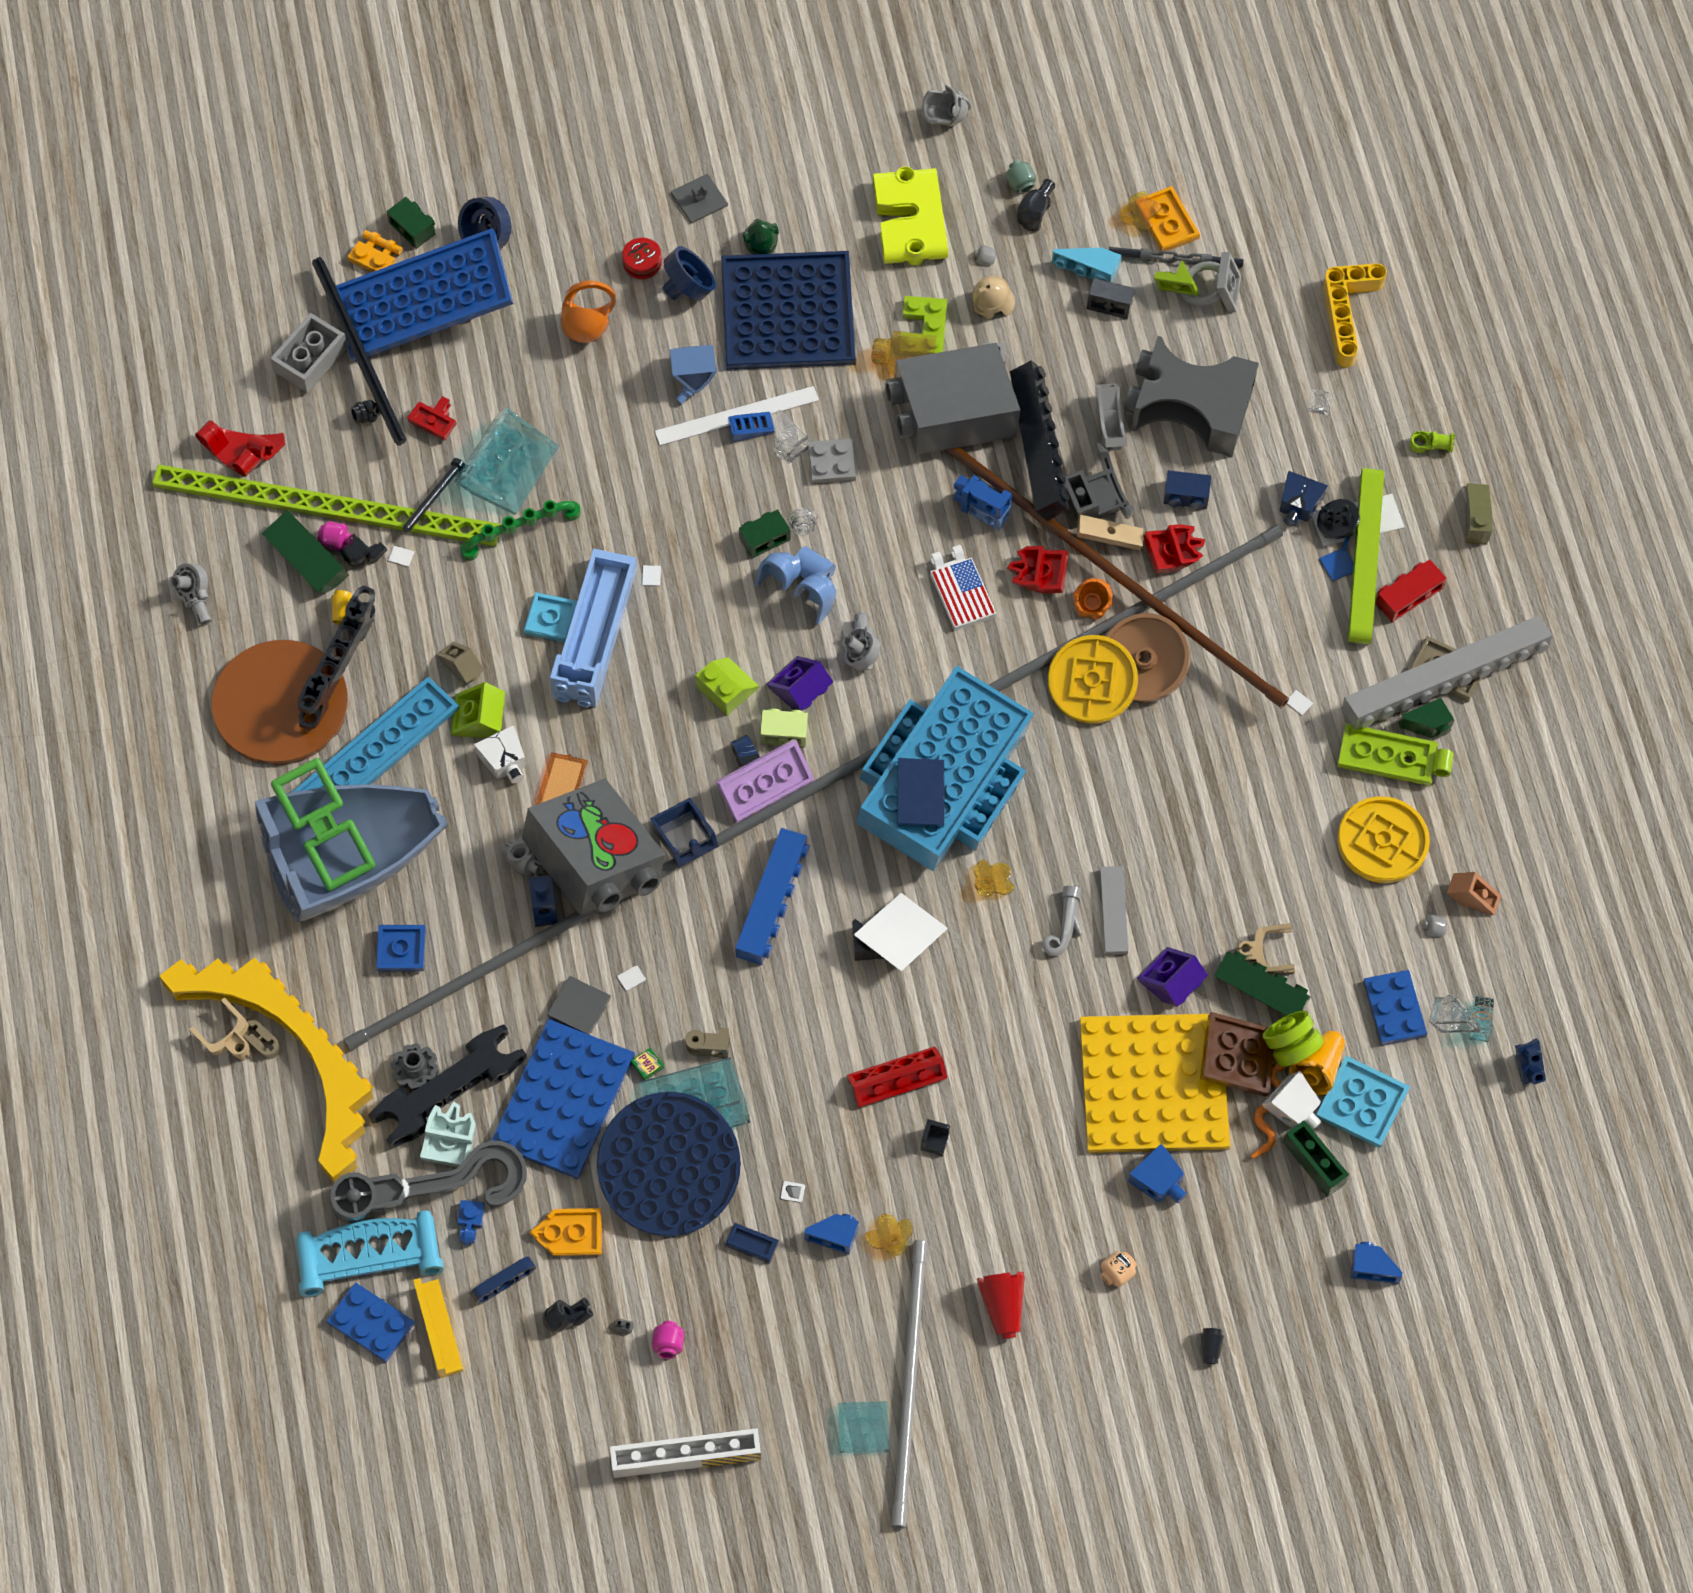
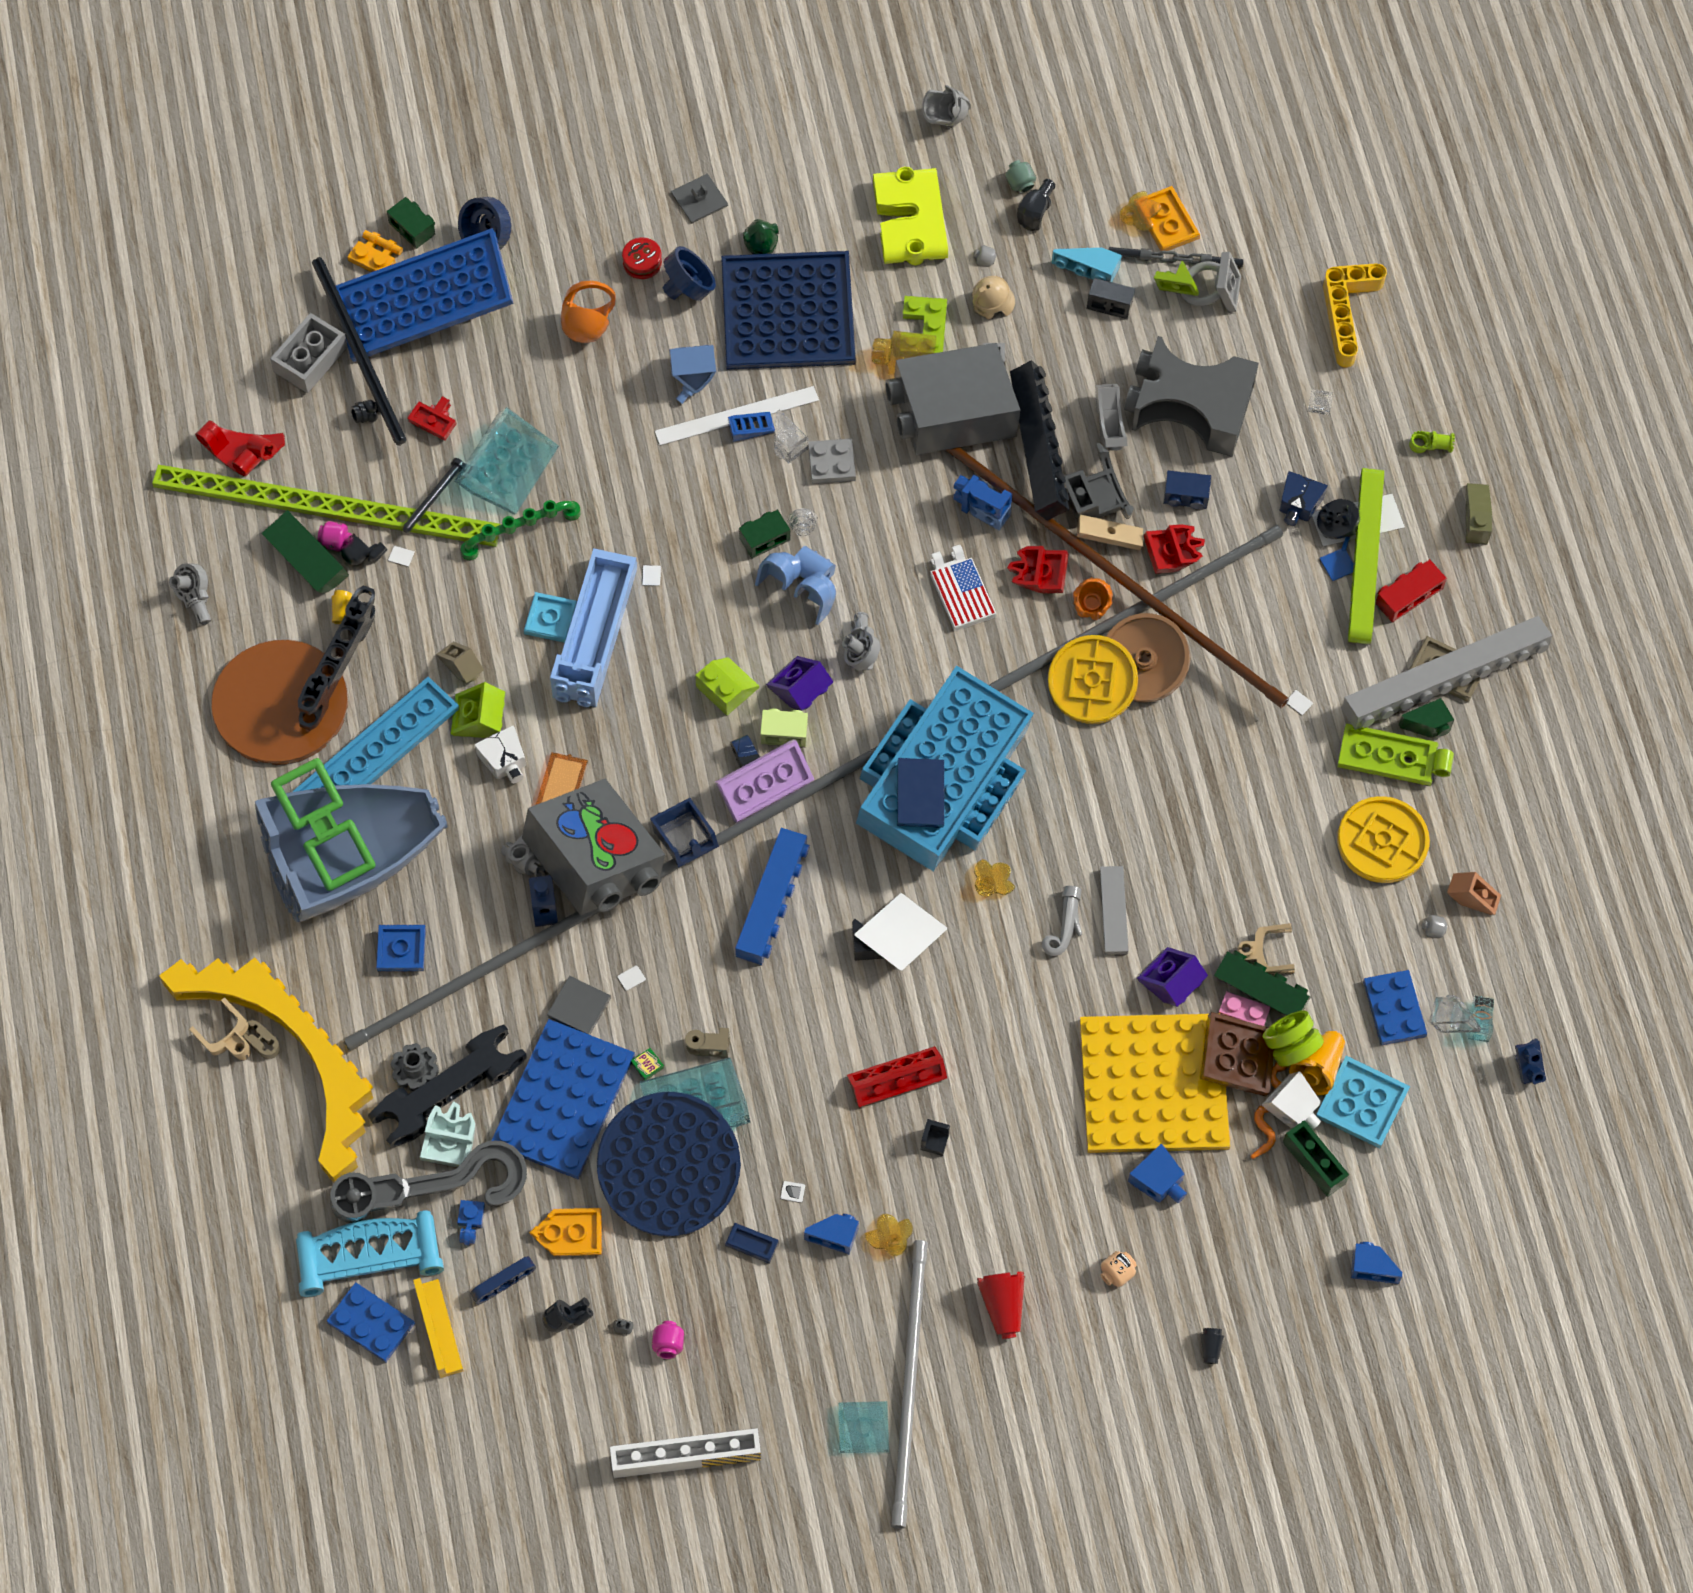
(1244, 1009): none -> bright pink plate

